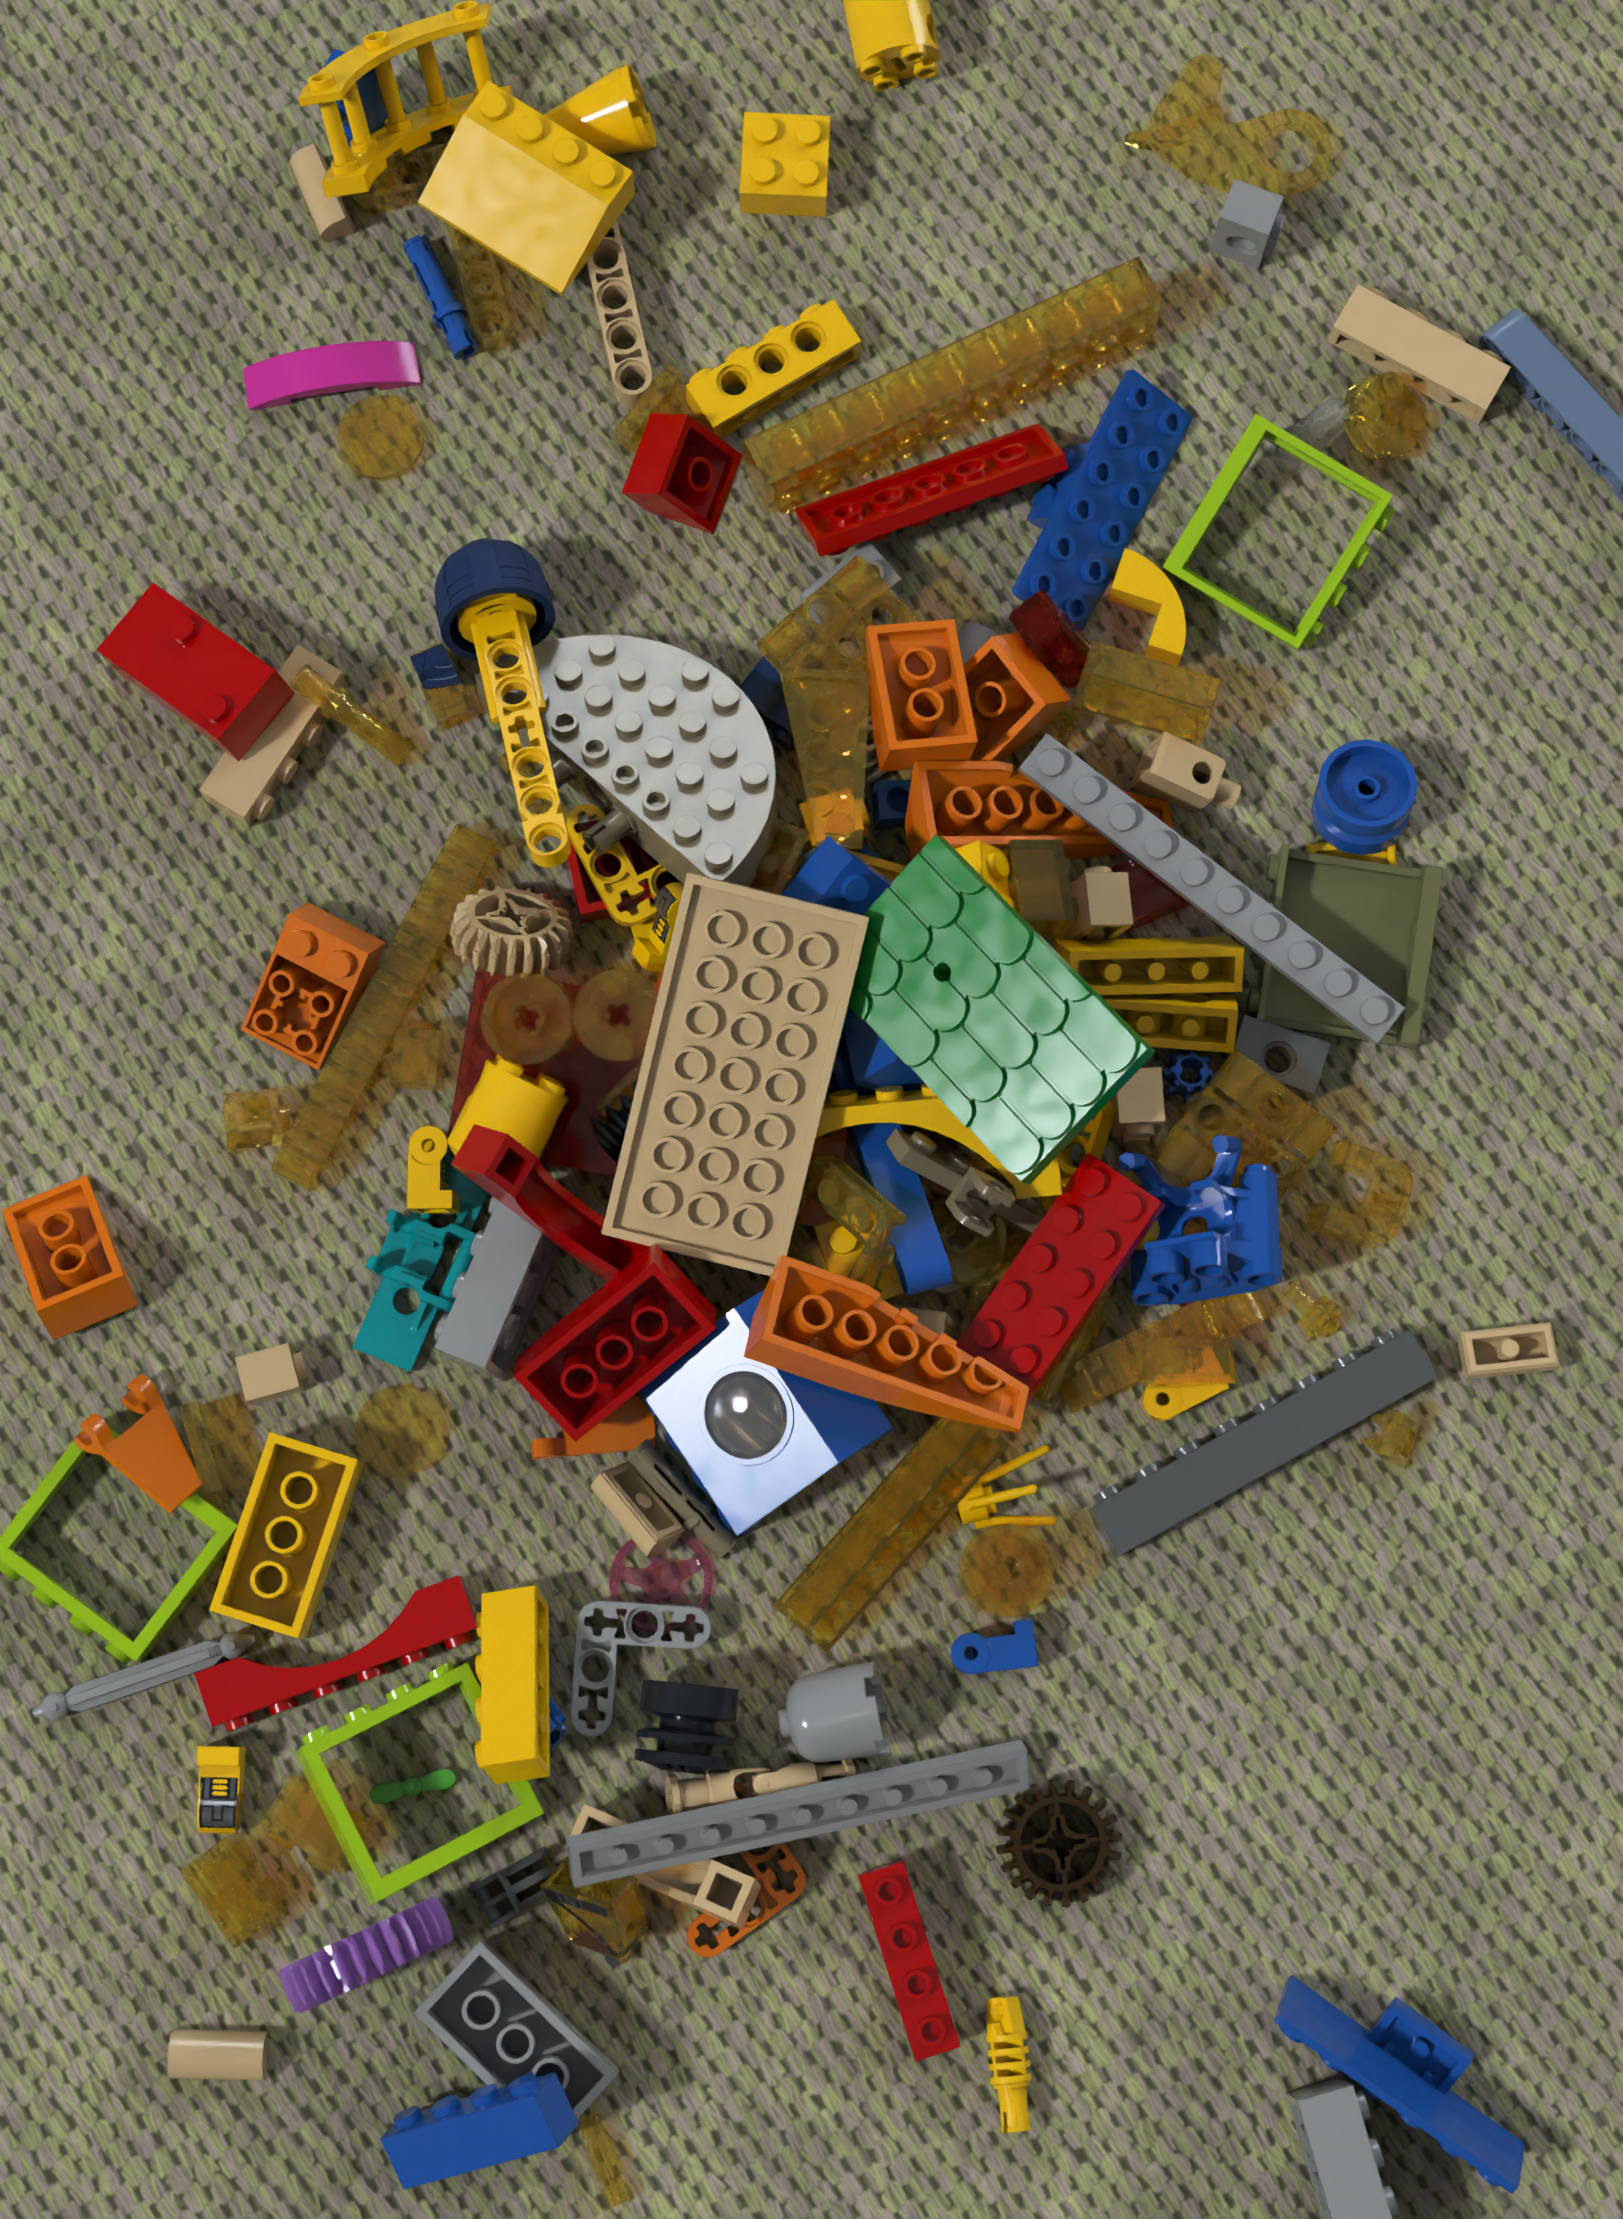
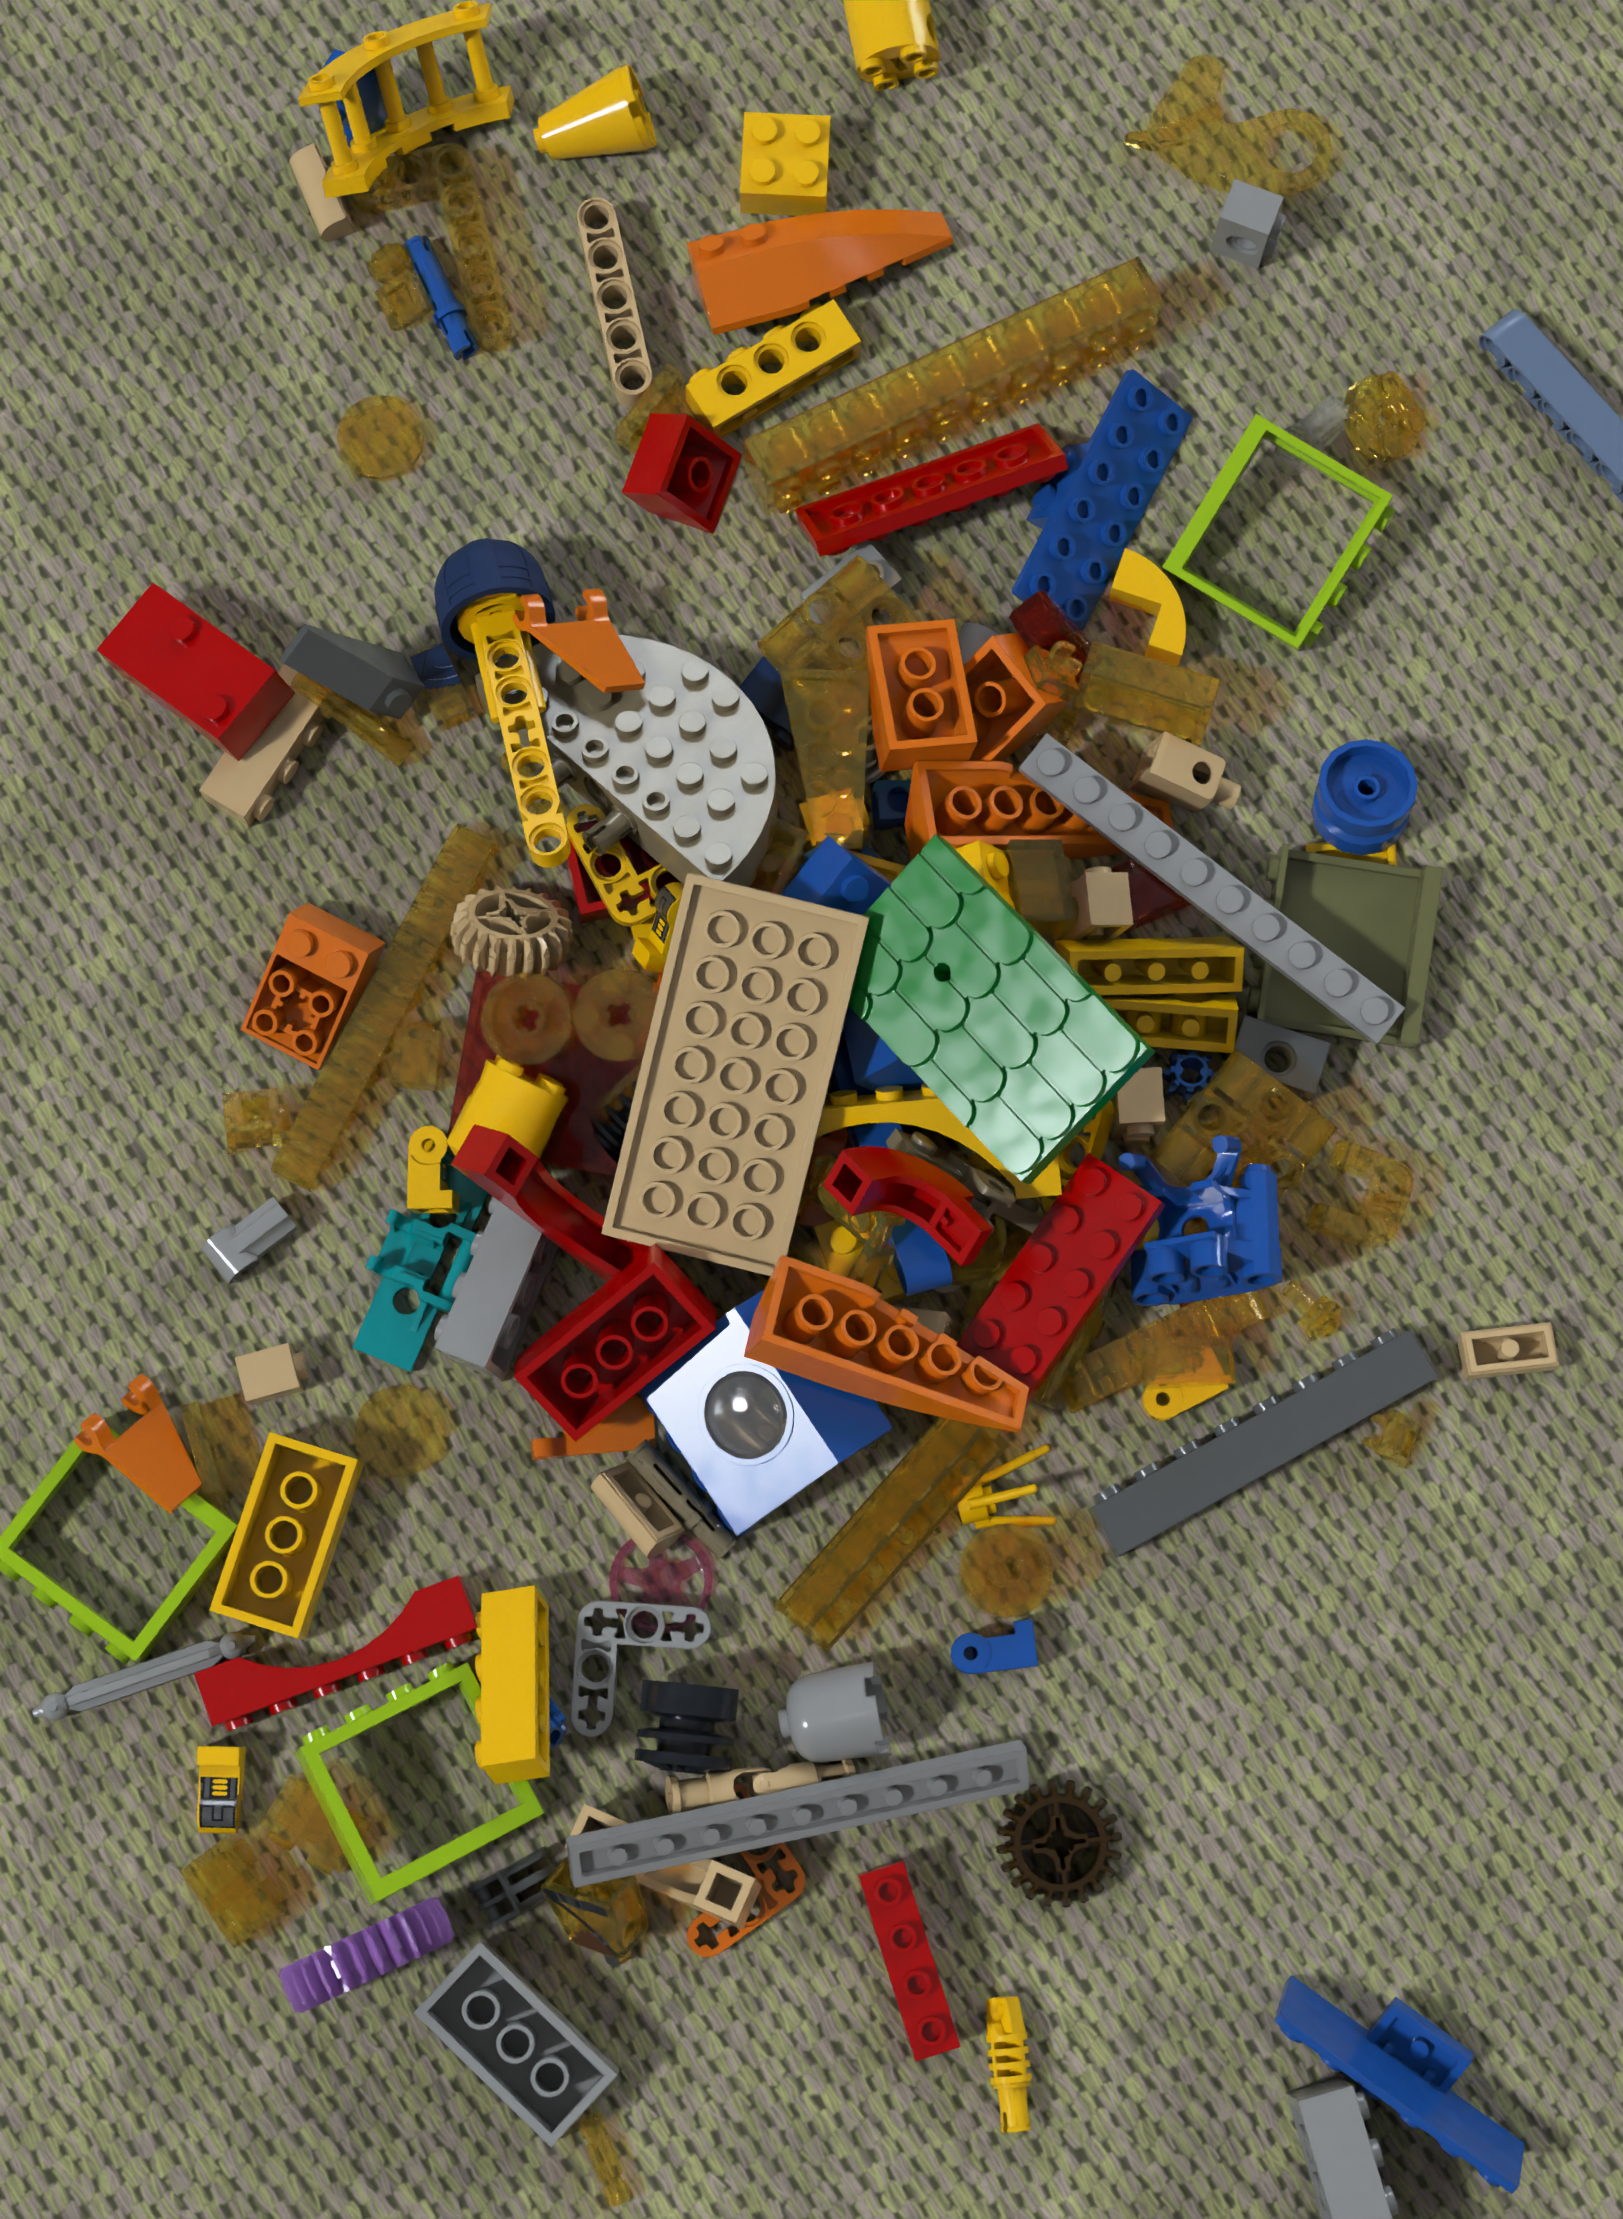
(69, 1258): orange slope -> none
(217, 2054): tan brick -> none
(244, 1244): none -> light grey piece
(331, 371): dark pink slope -> none
(355, 669): none -> dark grey slope
(403, 294): none -> clear yellow plate
(413, 1786): bright green piece -> none
(479, 2129): blue brick -> none
(527, 188): yellow slope -> none
(586, 644): none -> orange flag
(786, 262): none -> orange wedge
(910, 1187): none -> red arch
(1054, 669): none -> clear yellow tile
(1419, 352): tan brick -> none

